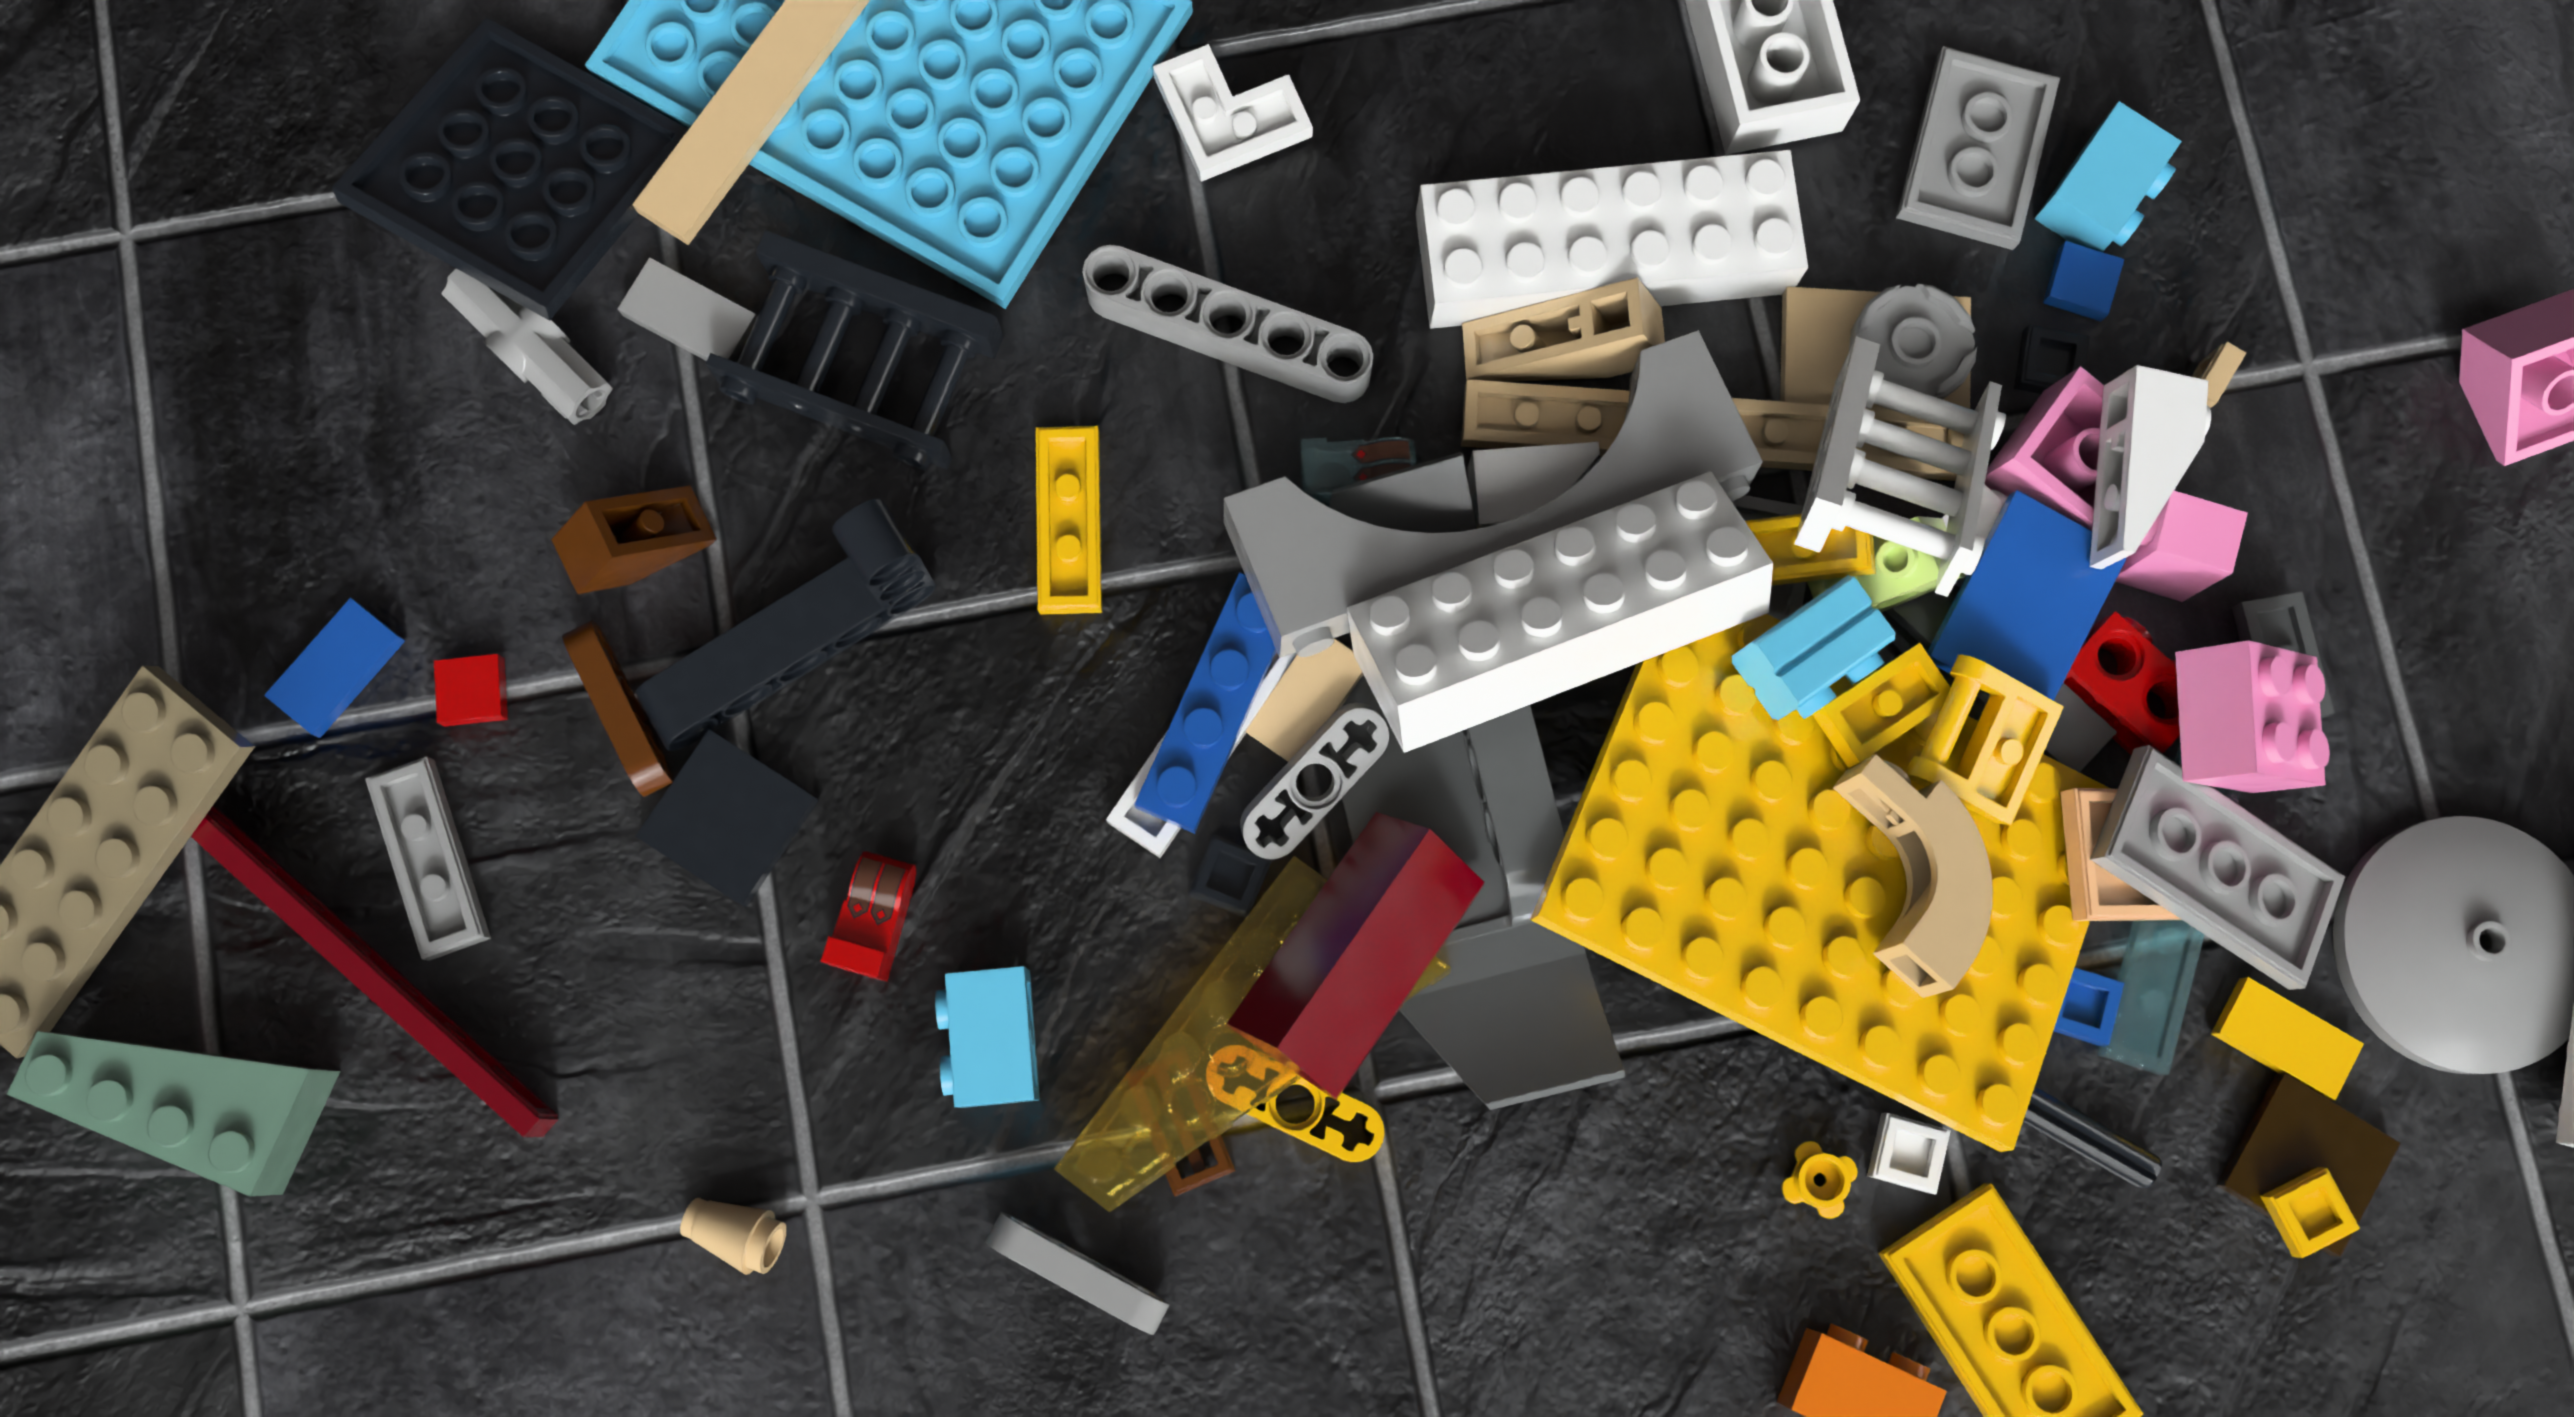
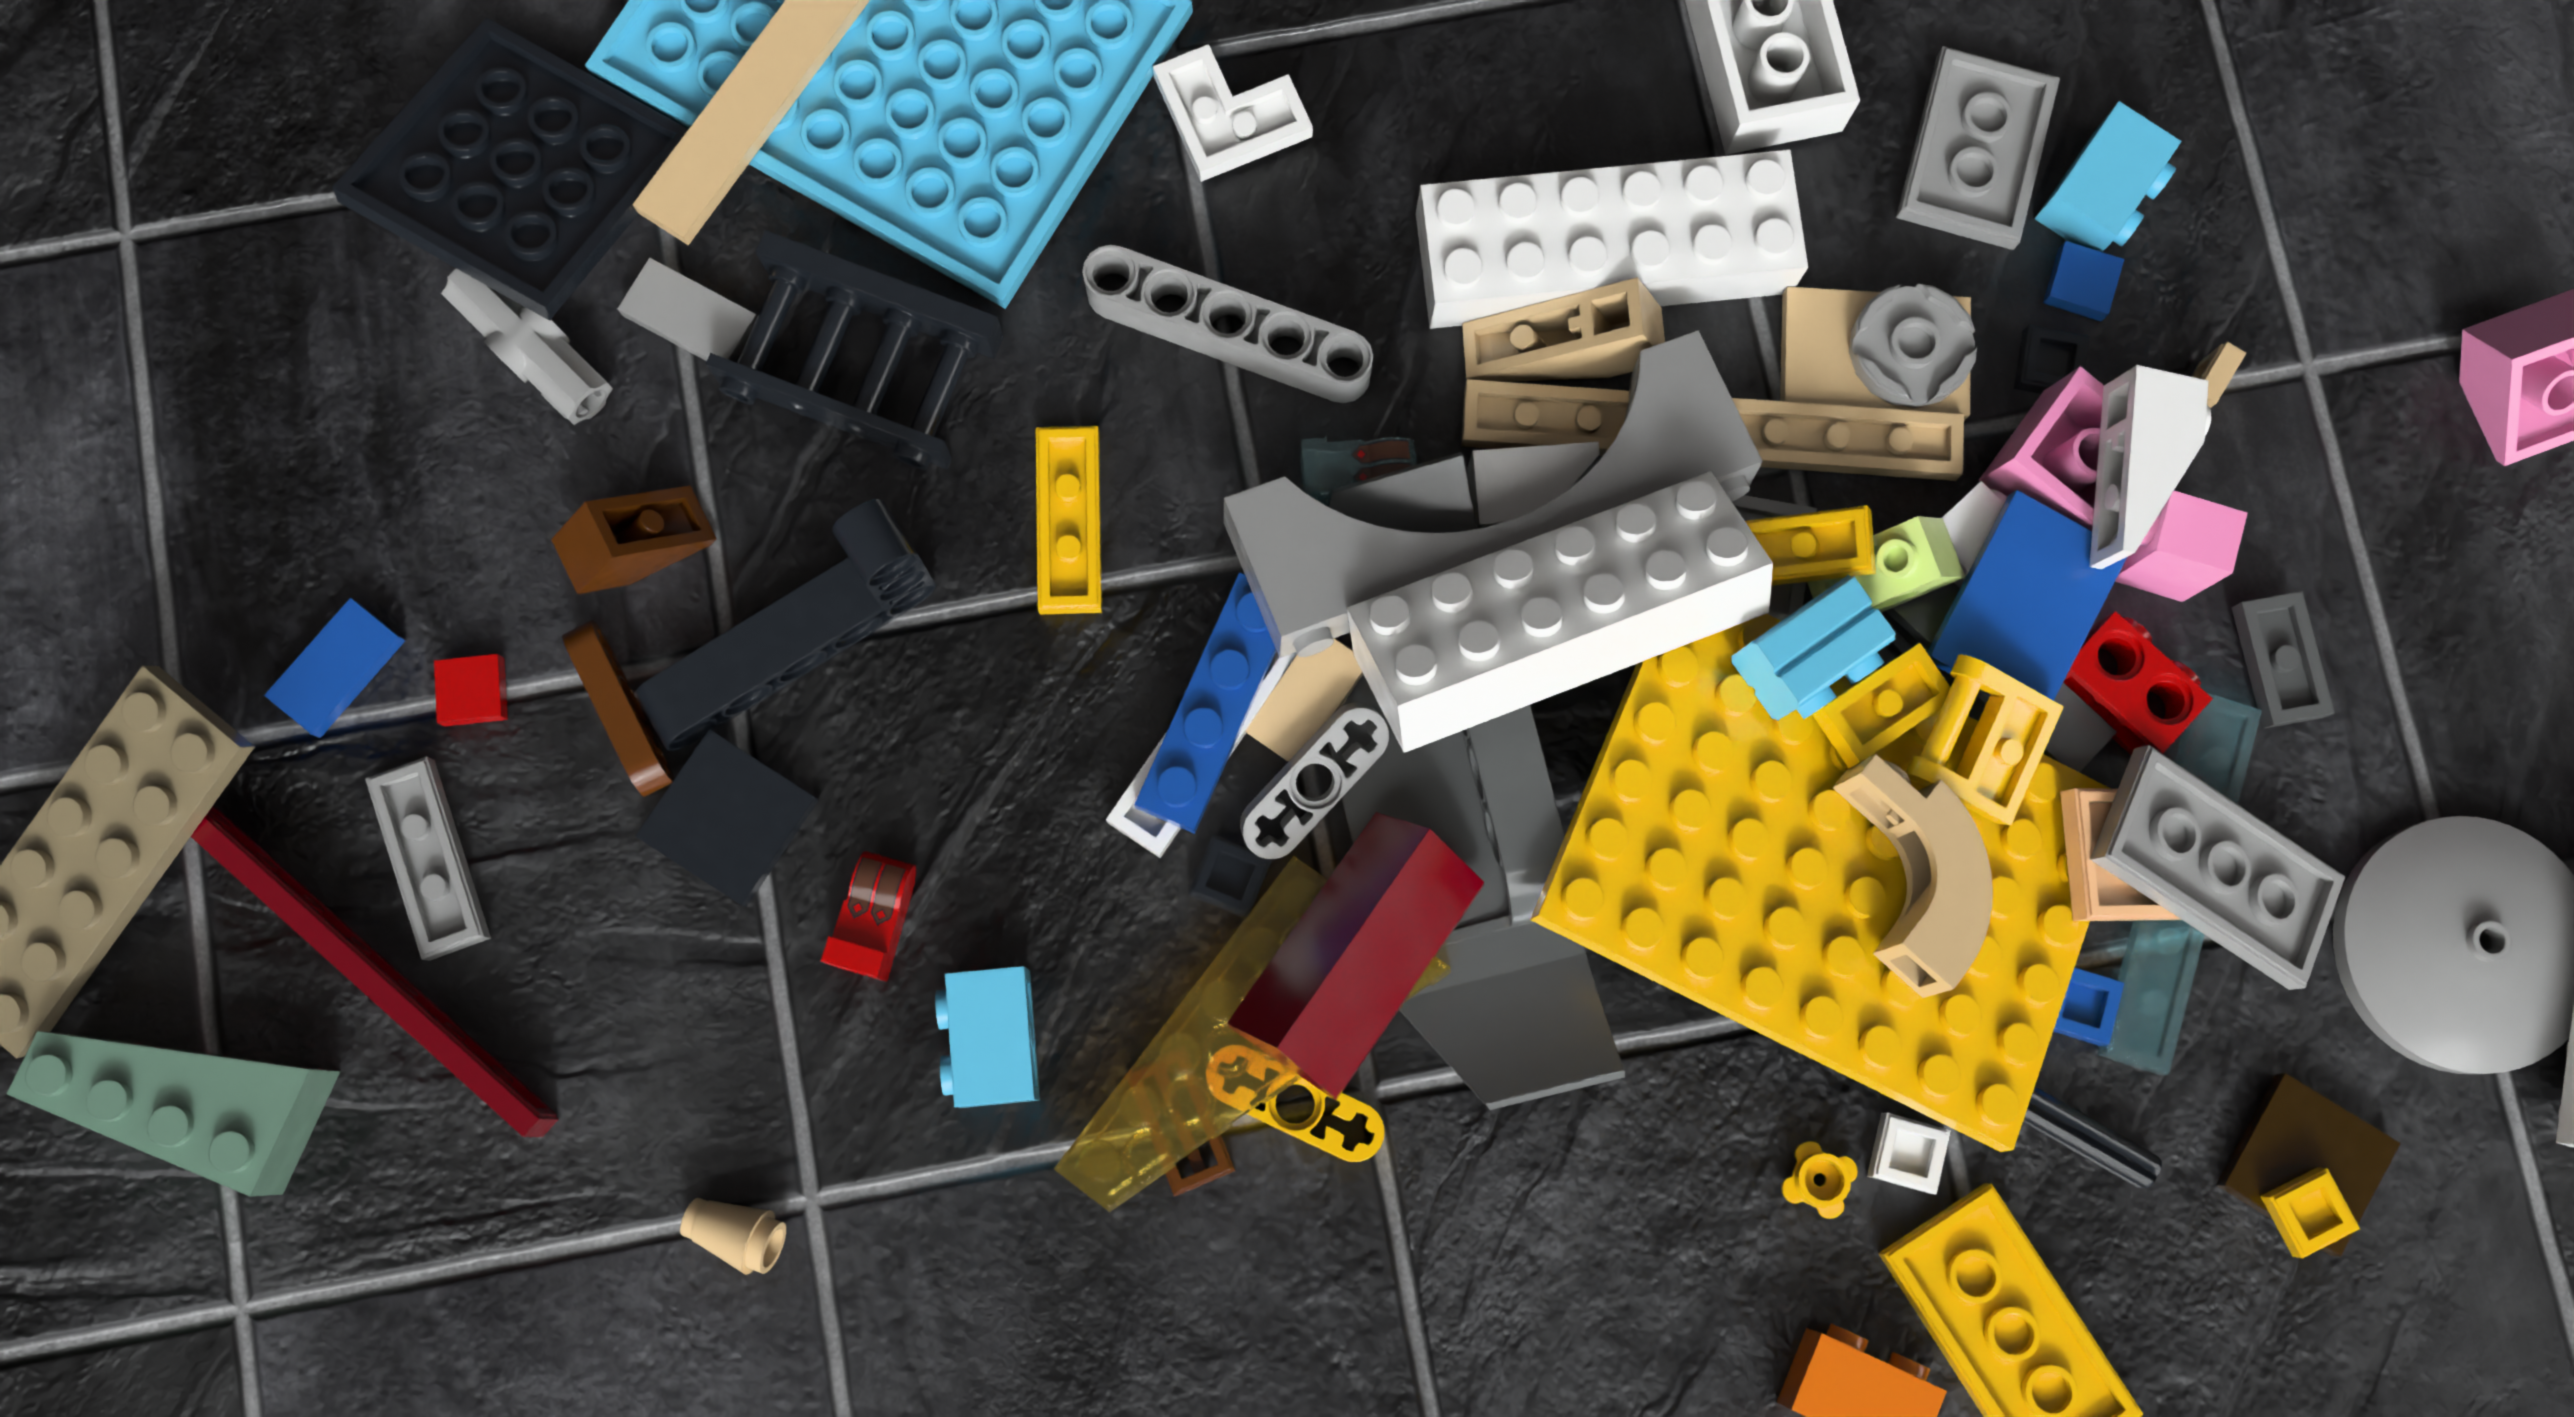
(1077, 1273): light grey beam -> none
(1843, 466): white fence -> none
(2251, 717): bright pink brick -> none
(2287, 1038): yellow tile -> none

